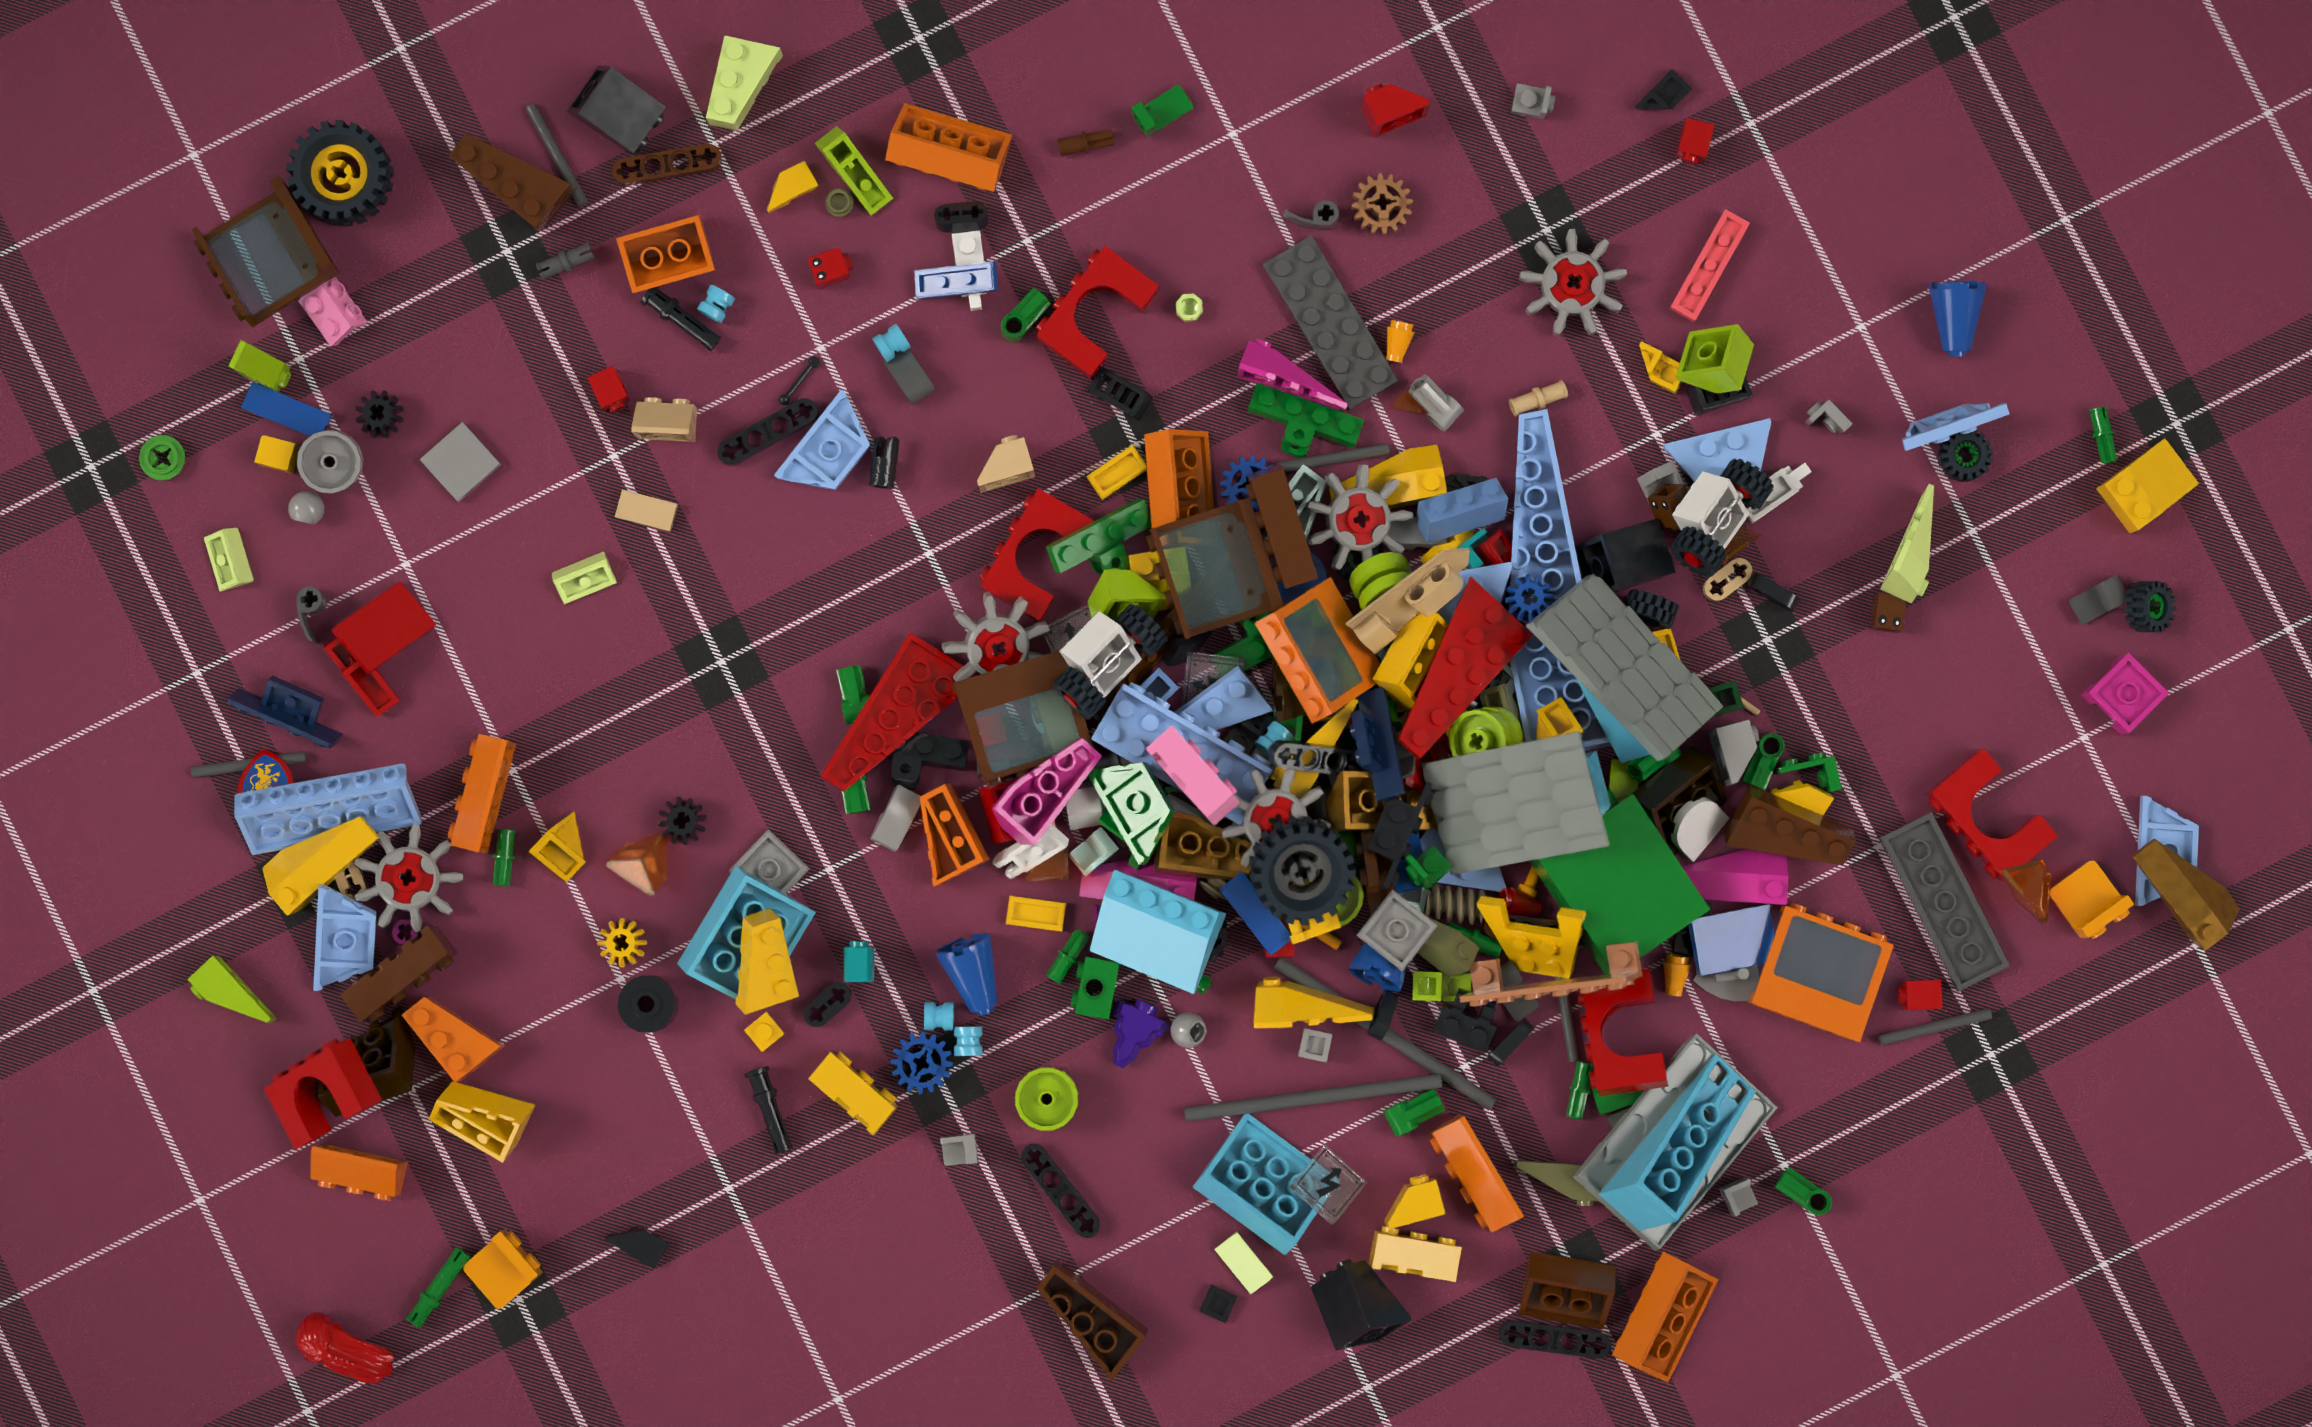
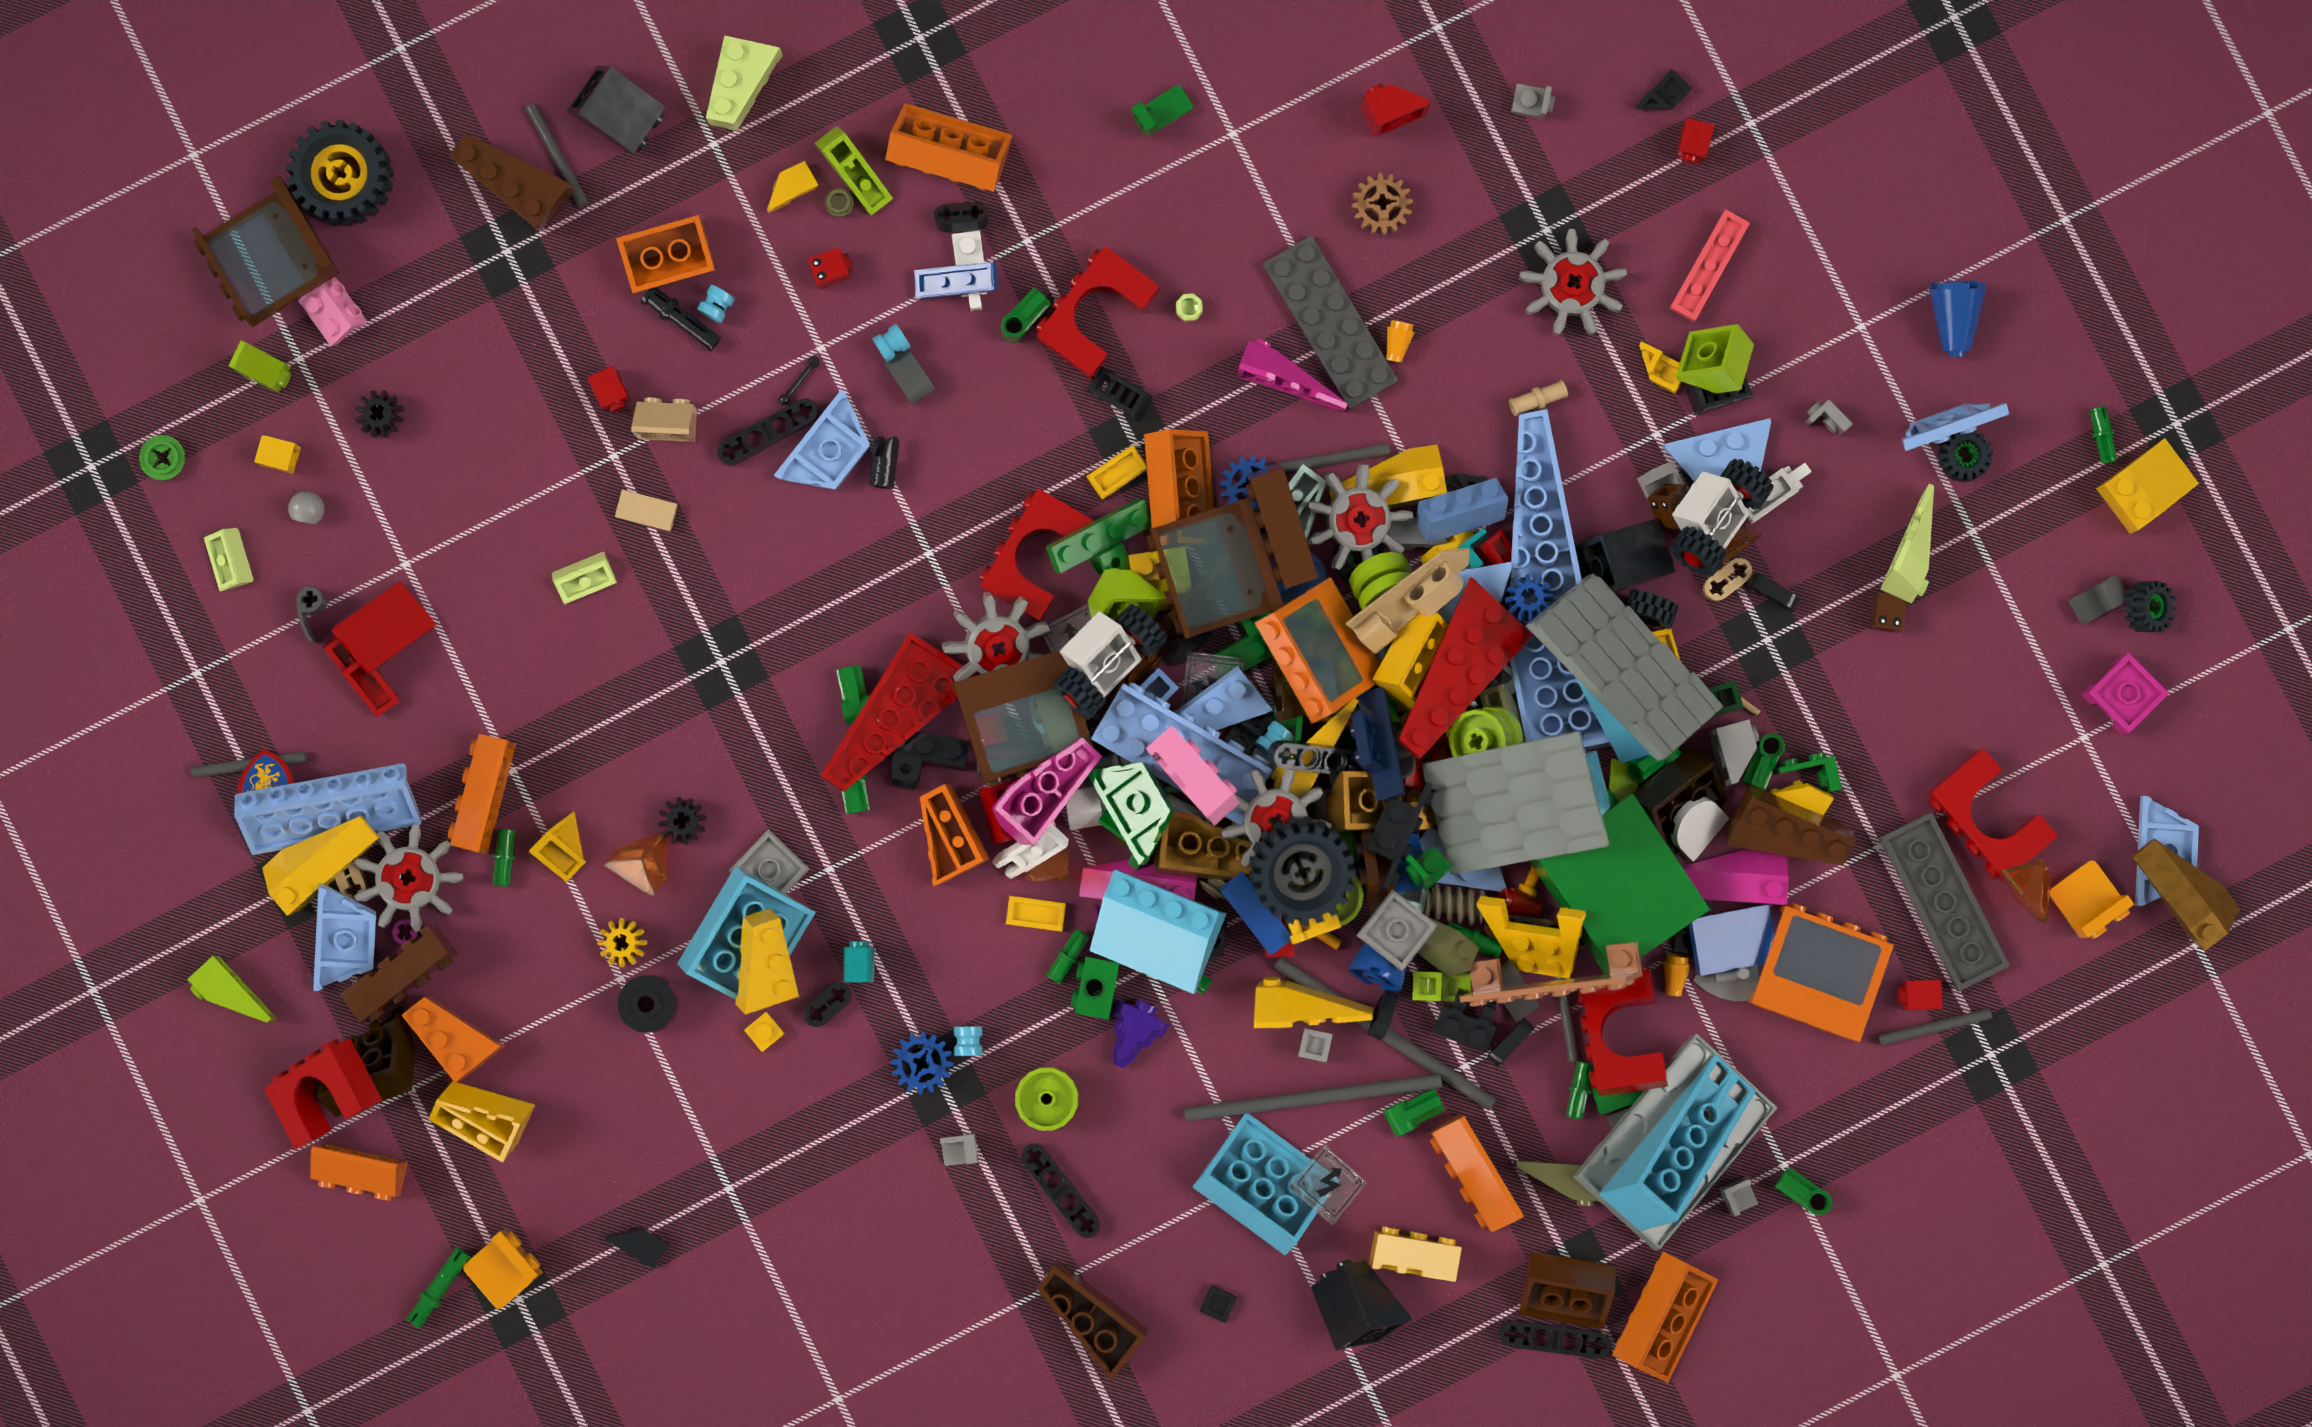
(285, 410): blue tile -> none
(288, 708): dark blue bracket -> none
(328, 1344): red hair -> none
(347, 461): light grey wheel -> none
(460, 462): light grey tile -> none
(565, 261): dark grey pin -> none
(667, 168): reddish brown beam -> none
(765, 1097): black pin -> none
(854, 1091): yellow wedge -> none
(896, 818): light grey slope -> none
(939, 1016): medium azure wheel -> none
(972, 971): blue cone -> none
(1006, 465): tan slope -> none
(1086, 142): reddish brown axle -> none
(1093, 851): light aqua panel -> none
(1188, 1029): light grey piece -> none
(1243, 1262): yellowish green slope -> none
(1304, 420): green plate -> none
(1316, 222): dark grey panel -> none
(1407, 403): clear orange tile -> none
(1416, 1202): yellow slope -> none
(1440, 407): light grey piece -> none
(1556, 720): yellow slope -> none

